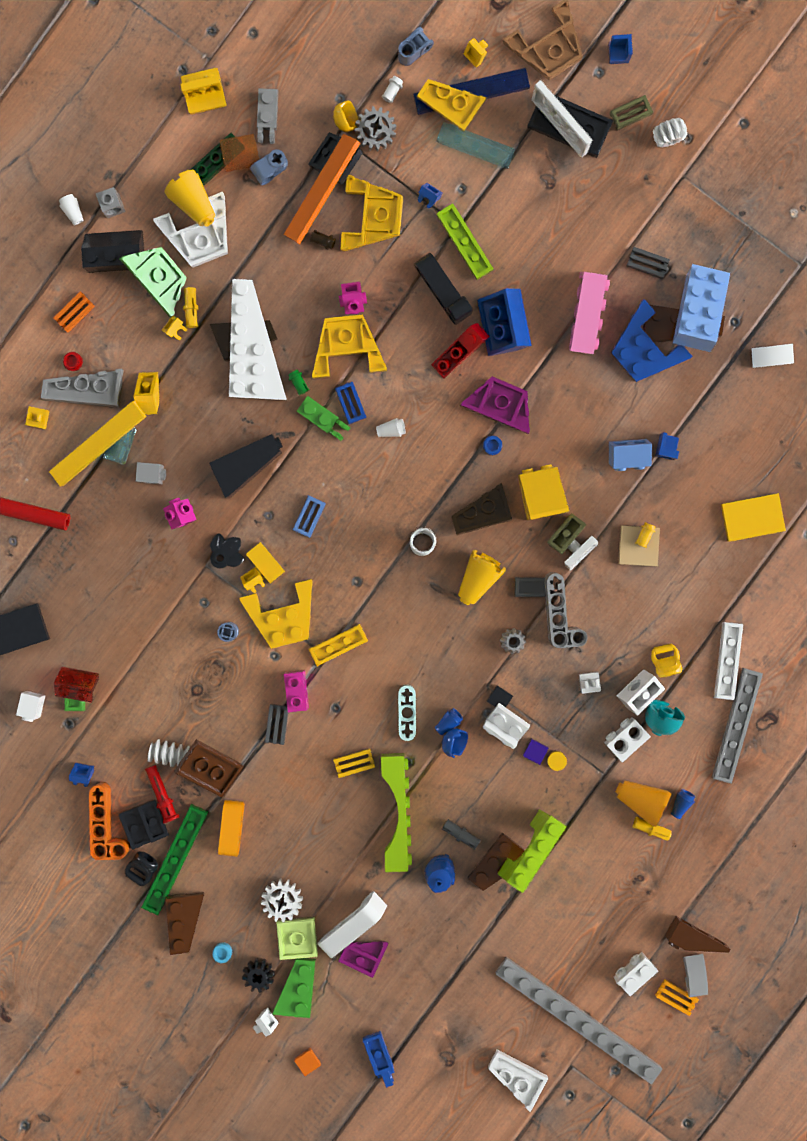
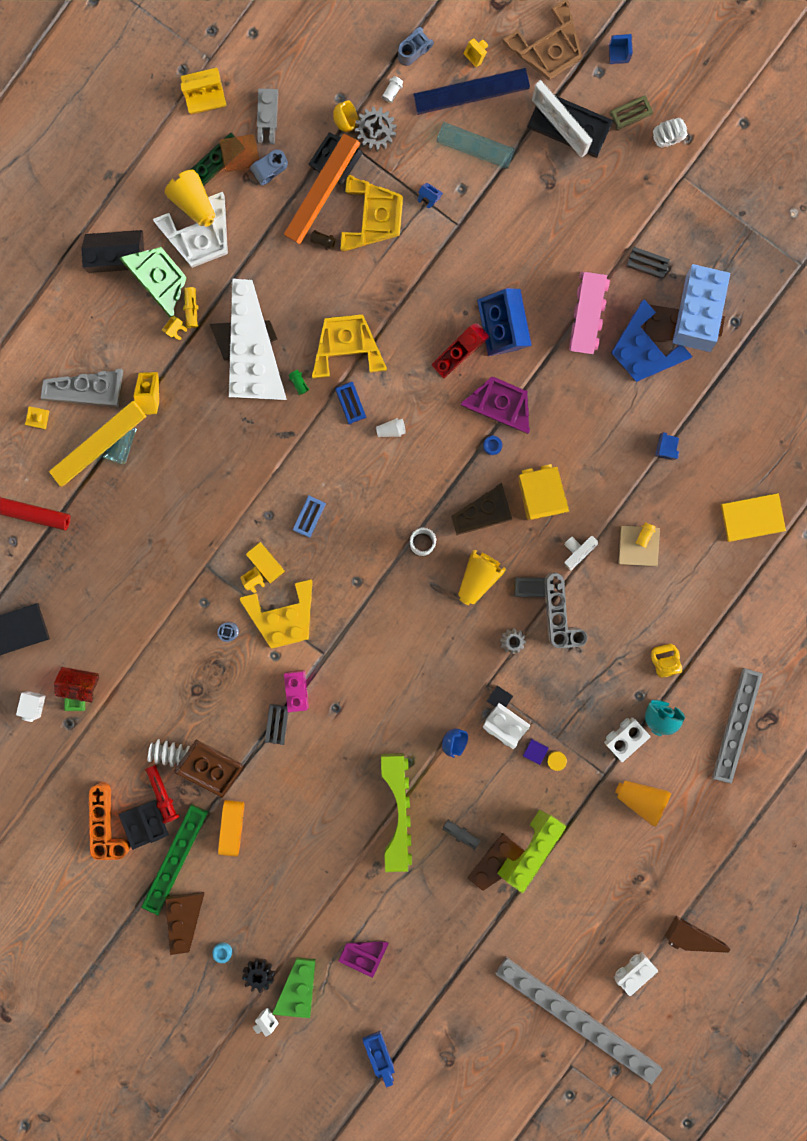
(68, 307): orange tile -> none
(71, 209): white cone -> none
(72, 361): red plate -> none
(81, 774): blue tile -> none
(110, 202): light grey brick -> none
(145, 865): black piece -> none
(150, 473): light grey brick -> none
(179, 513): dark pink brick -> none
(228, 549): black plate -> none
(242, 465): black slope -> none
(289, 902): white gear -> none
(297, 938): yellowish green tile -> none
(307, 1062): orange tile -> none
(321, 417): bright green hinge -> none
(338, 645): yellow tile -> none
(338, 767): yellow tile -> none
(352, 298): dark pink brick -> none
(353, 925): white beam -> none
(400, 707): light aqua beam -> none
(440, 873): blue helmet -> none
(442, 288): black beam -> none
(449, 721): blue cone -> none
(453, 104): yellow wing -> none
(464, 241): lime plate -> none
(520, 1078): white wing -> none
(566, 533): olive slope -> none
(589, 682): white tile -> none
(630, 454): medium blue brick -> none
(640, 692): white brick -> none
(657, 831): yellow axle -> none
(682, 803): blue cone -> none
(691, 1005): light orange tile -> none
(696, 975): light grey slope -> none
(728, 661): white tile -> none
(772, 355): white slope -> none

